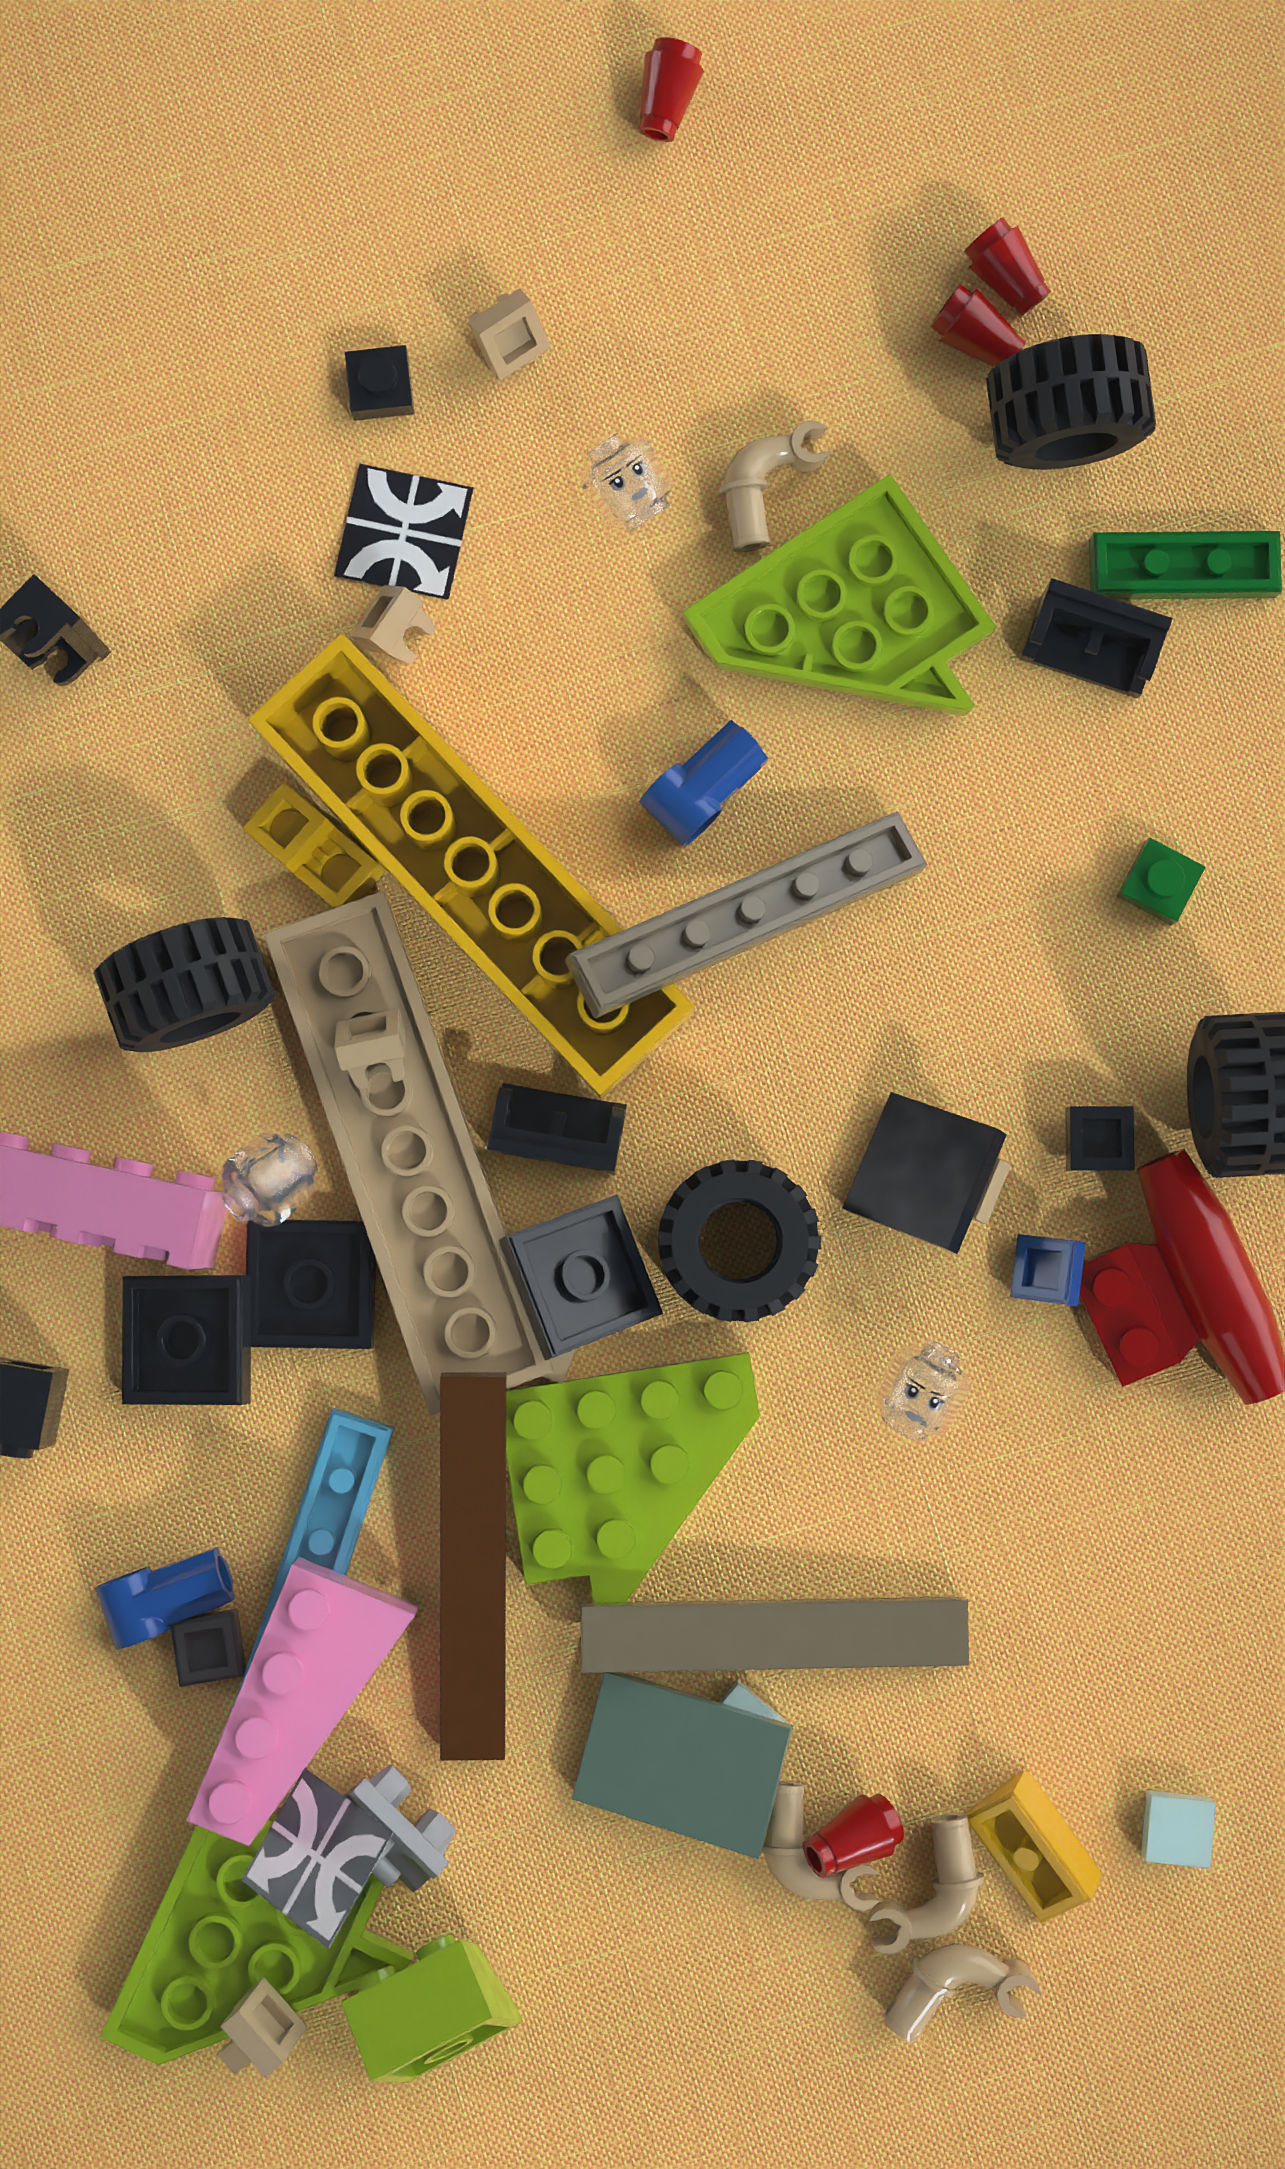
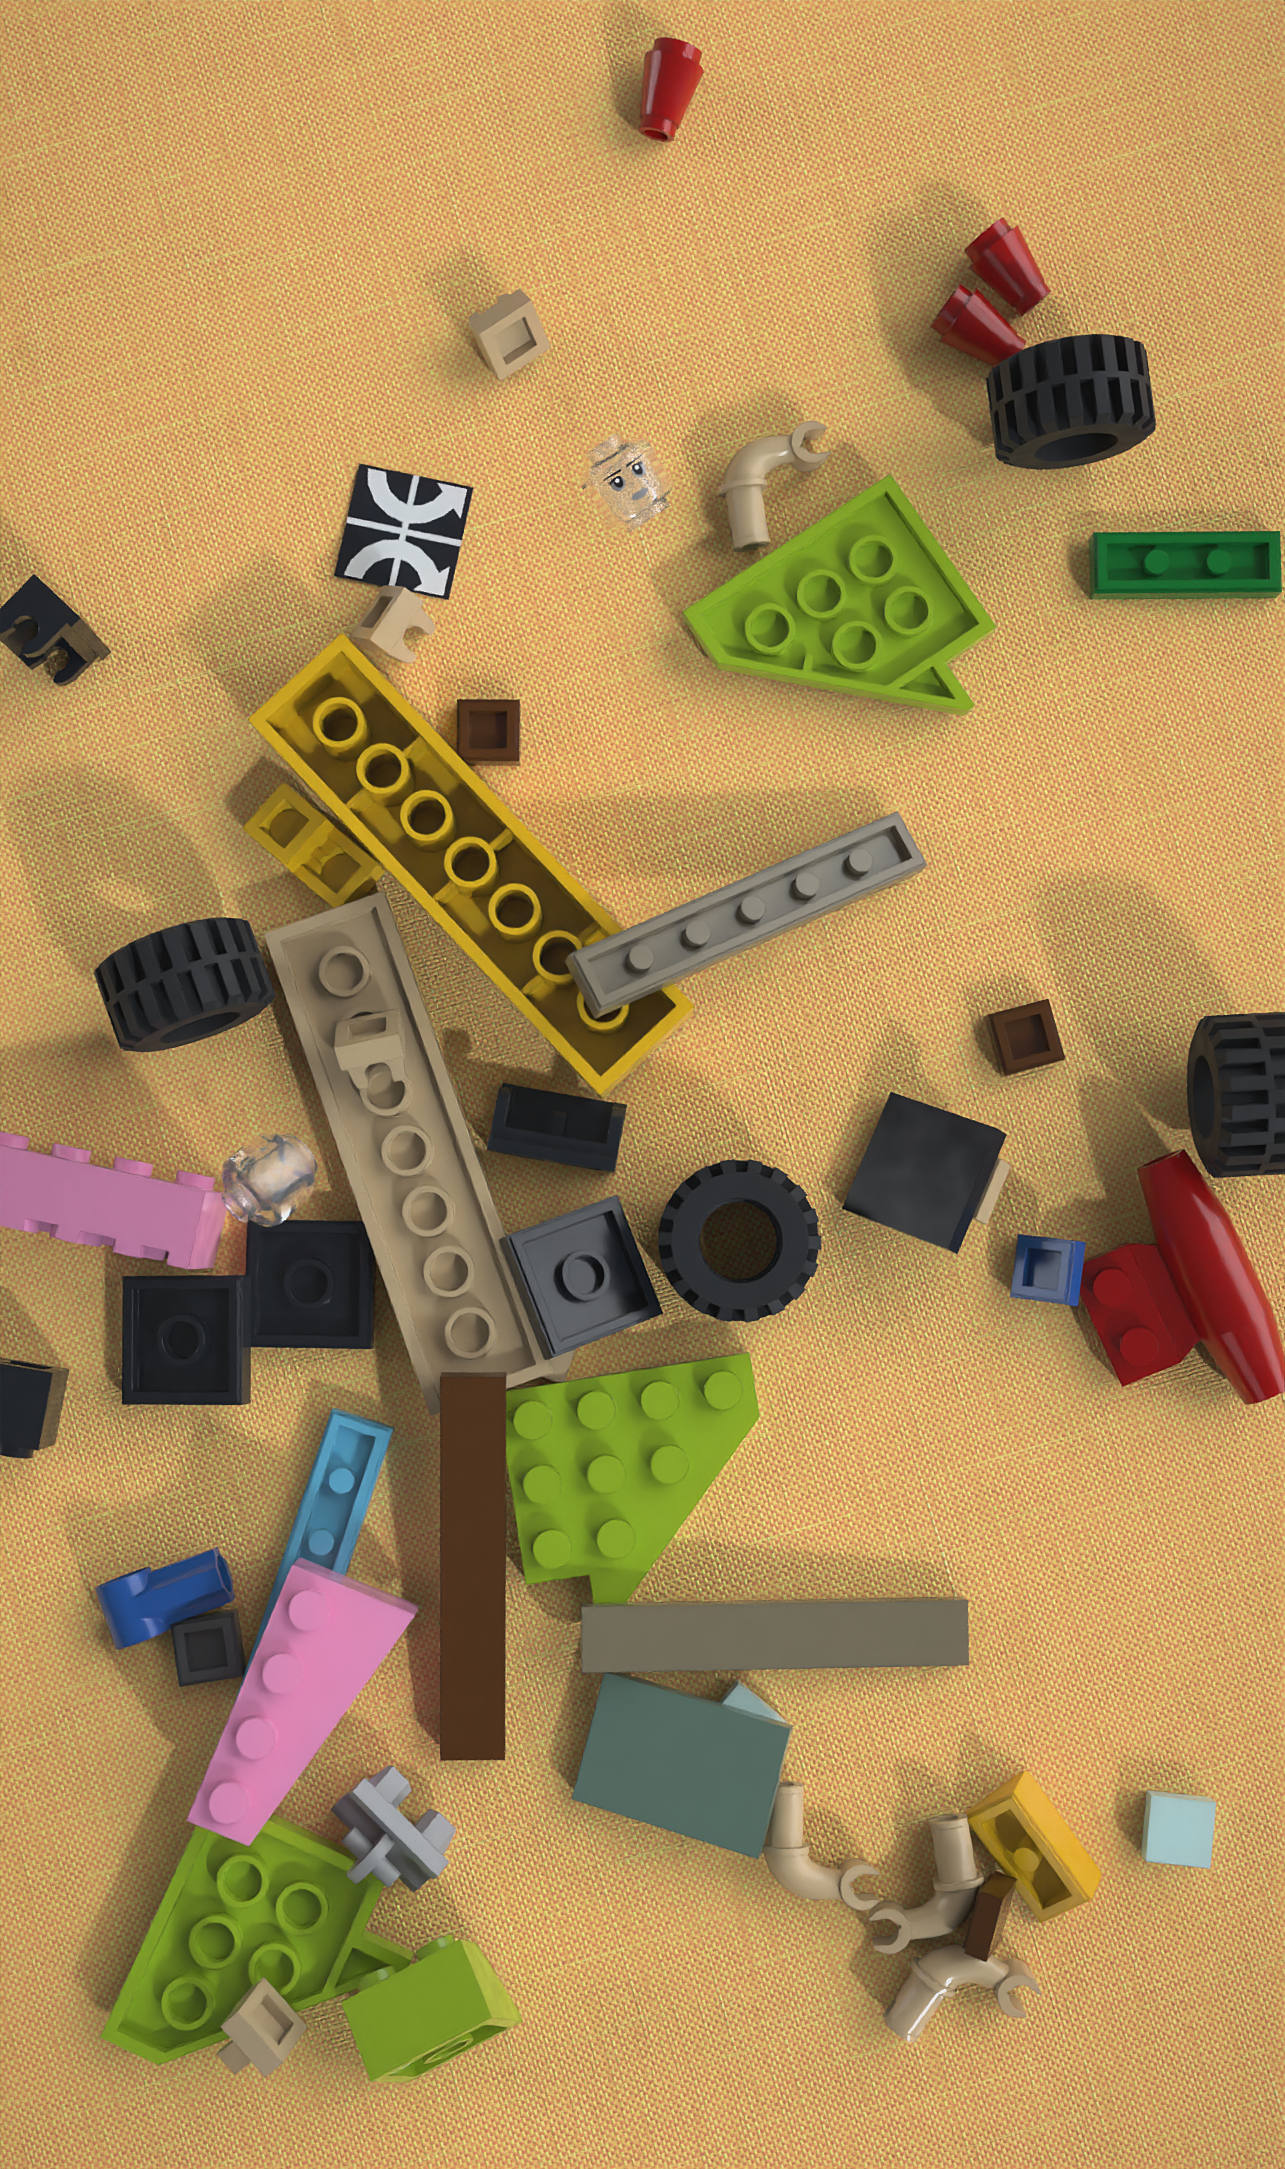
(317, 1857): sticker -> none
(379, 382): black plate -> none
(489, 732): none -> reddish brown tile
(692, 794): blue piece -> none
(855, 1836): red cone -> none
(923, 1390): clear head -> none
(989, 1916): none -> reddish brown tile
(1024, 1037): none -> reddish brown tile
(1095, 638): black hinge -> none
(1099, 1138): black plate -> none
(1161, 881): green plate -> none

